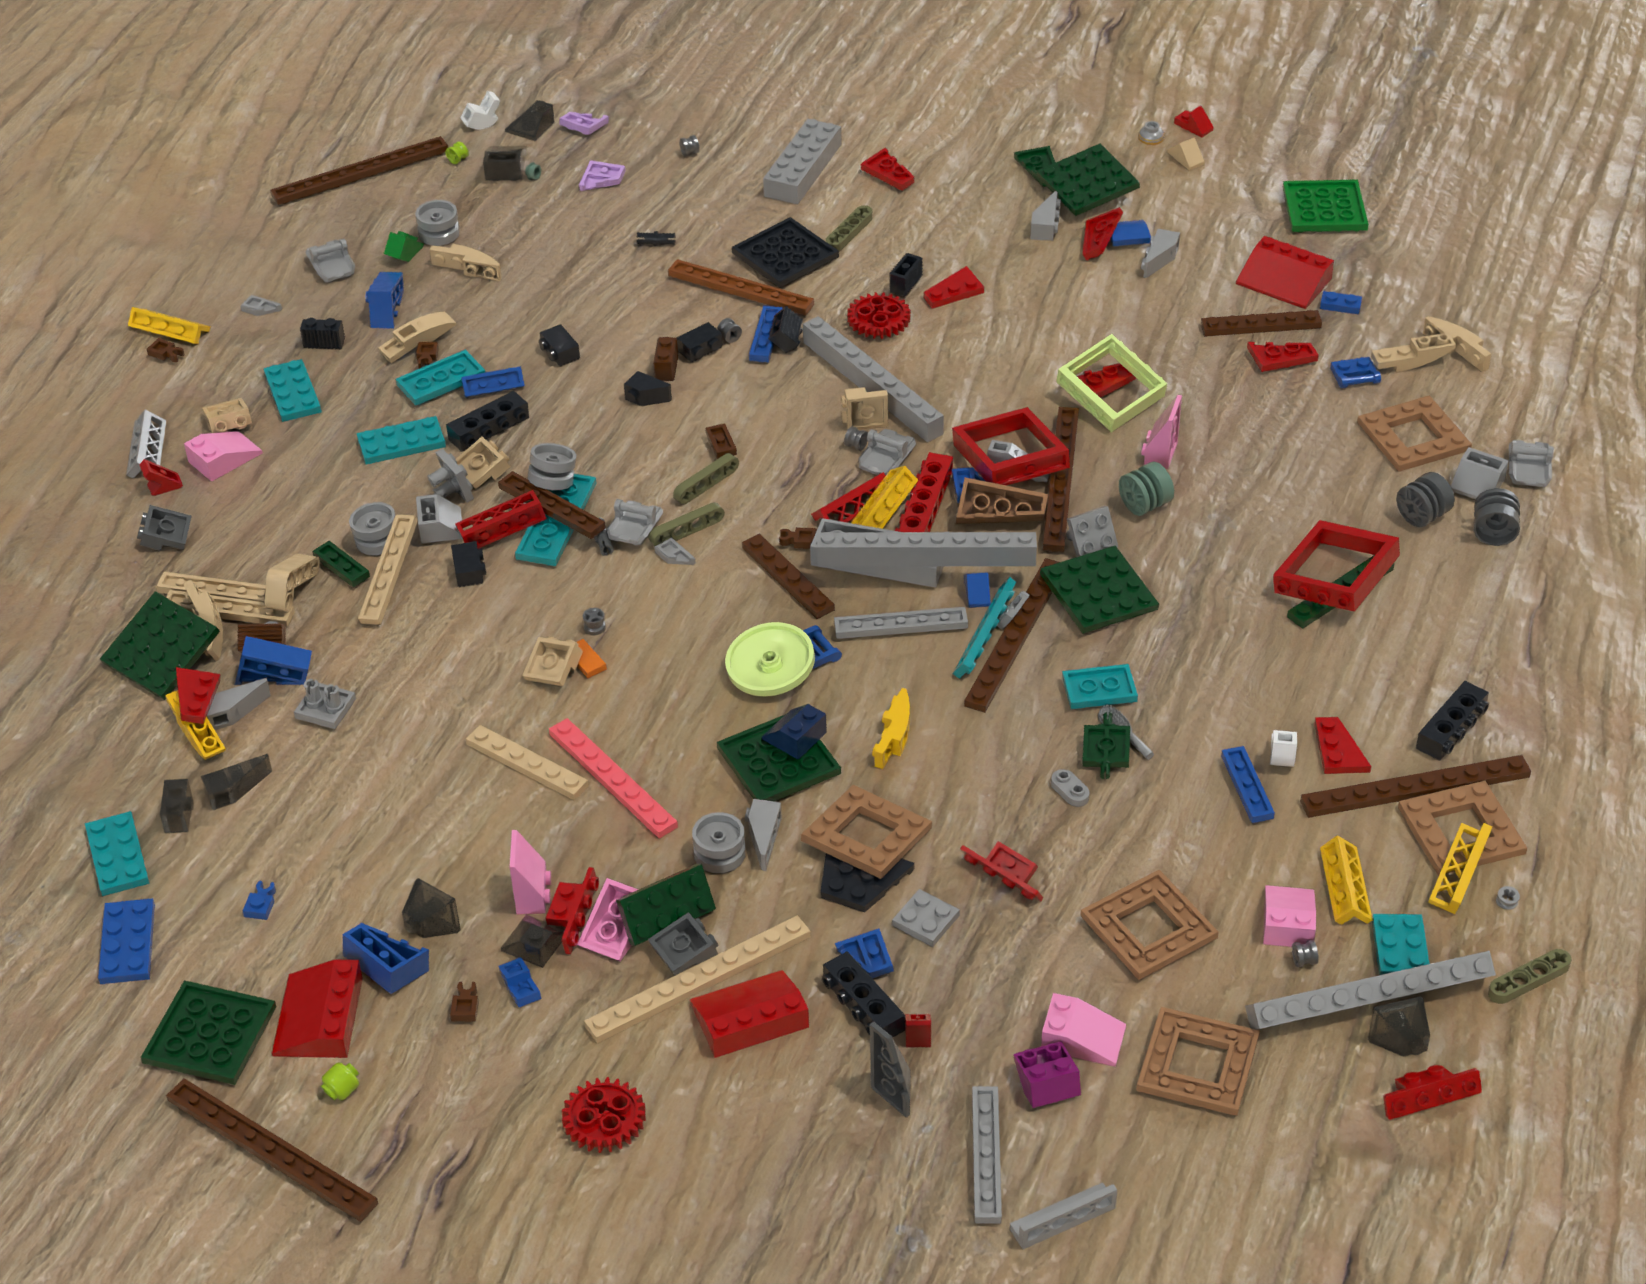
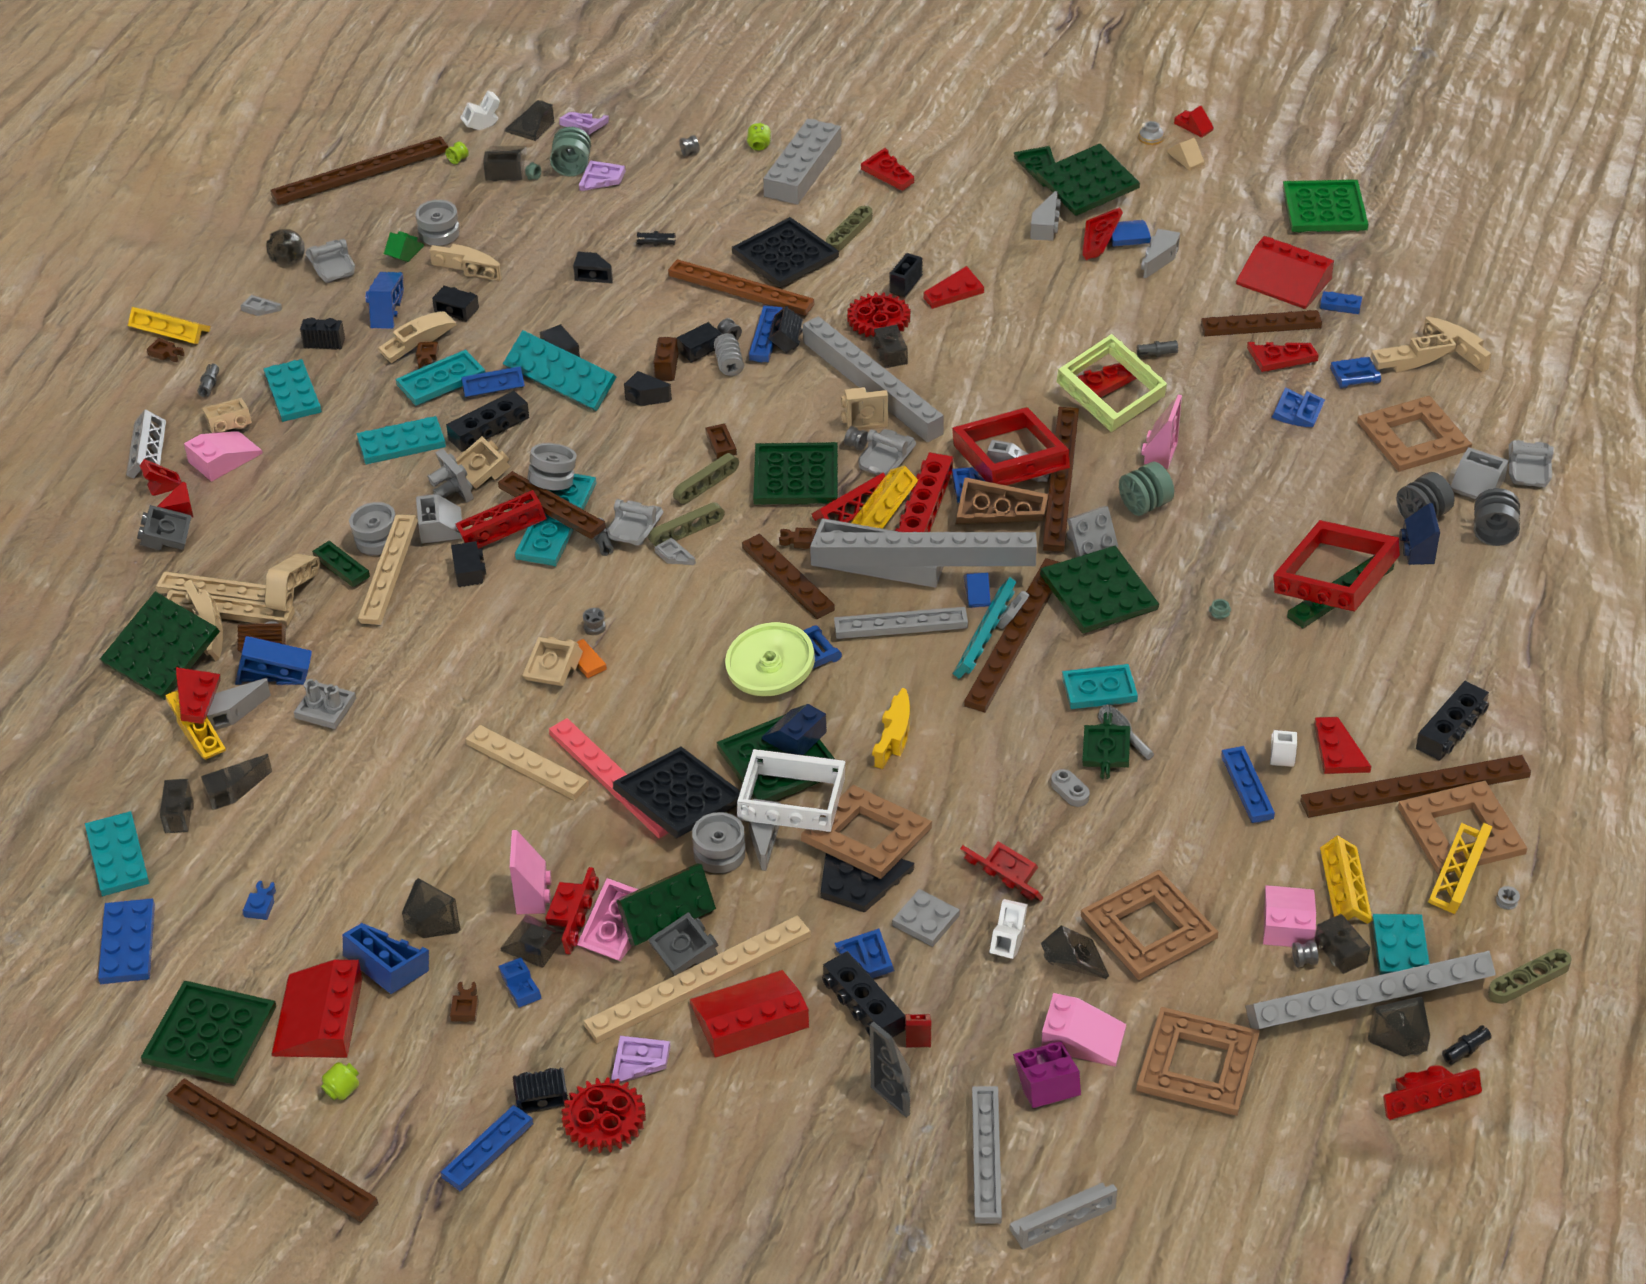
(178, 500): none -> red slope
(208, 380): none -> dark grey pin
(285, 247): none -> clear smoke cylinder
(455, 303): none -> black brick
(486, 1148): none -> blue plate
(540, 1090): none -> black brick
(560, 370): none -> teal plate
(570, 151): none -> sand green wheel
(592, 268): none -> black slope
(639, 1057): none -> lavender wing
(677, 791): none -> black plate
(728, 354): none -> light grey piece
(758, 136): none -> lime head
(795, 473): none -> dark green plate
(797, 768): none -> white window
(890, 346): none -> clear smoke brick
(1010, 929): none -> white brick
(1073, 952): none -> clear smoke slope
(1157, 348): none -> dark grey pin
(1220, 609): none -> sand green plate
(1298, 409): none -> blue slope
(1342, 943): none -> clear smoke brick
(1420, 536): none -> dark blue slope
(1466, 1044): none -> black pin

